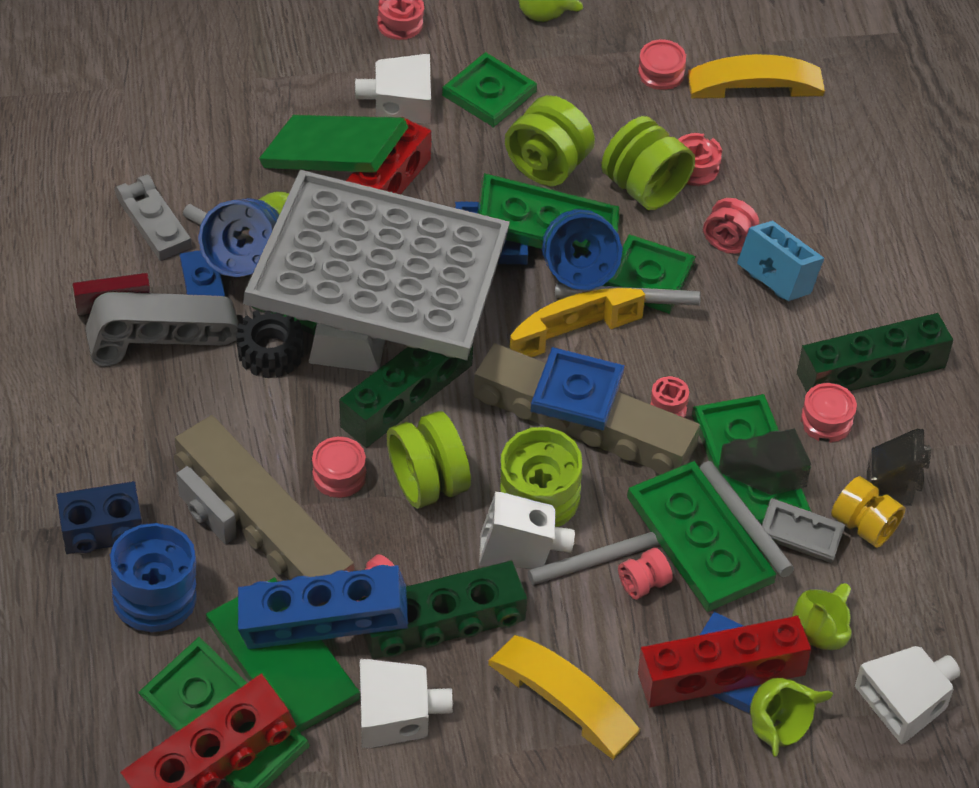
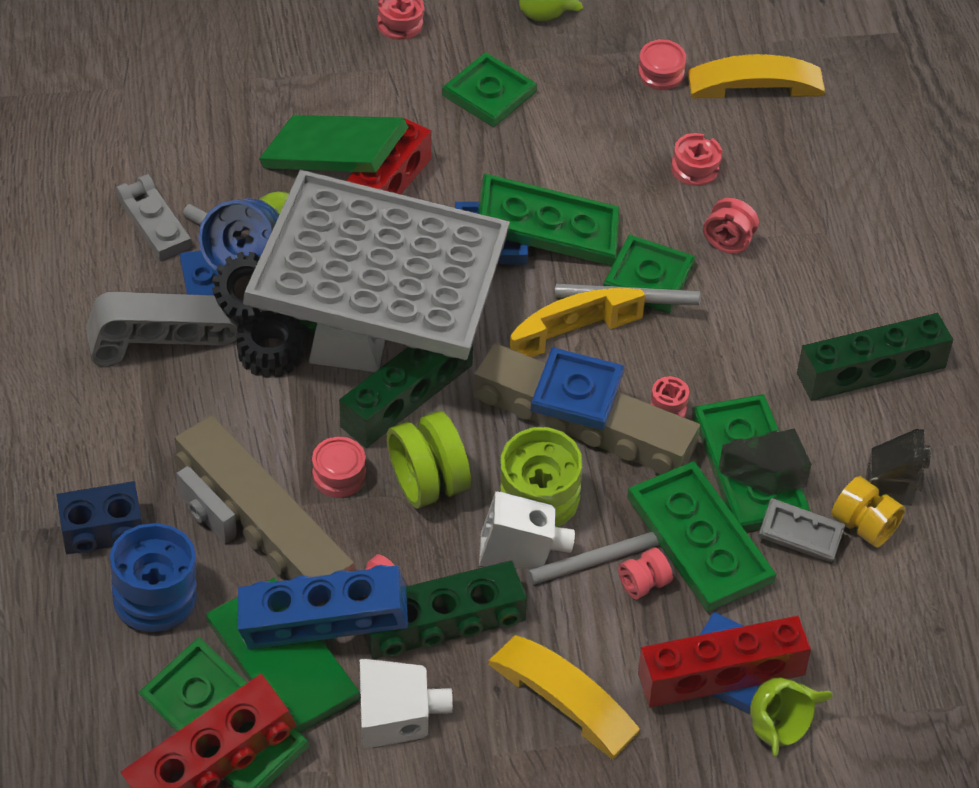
(87, 291): dark red slope -> none
(224, 288): none -> black tyre
(400, 88): white torso -> none
(549, 140): lime wheel -> none
(582, 270): blue wheel -> none
(648, 162): lime wheel -> none
(747, 520): light grey bar -> none
(780, 260): dark azure brick -> none
(825, 617): lime hair -> none
(828, 412): coral wheel -> none
(907, 689): white torso -> none

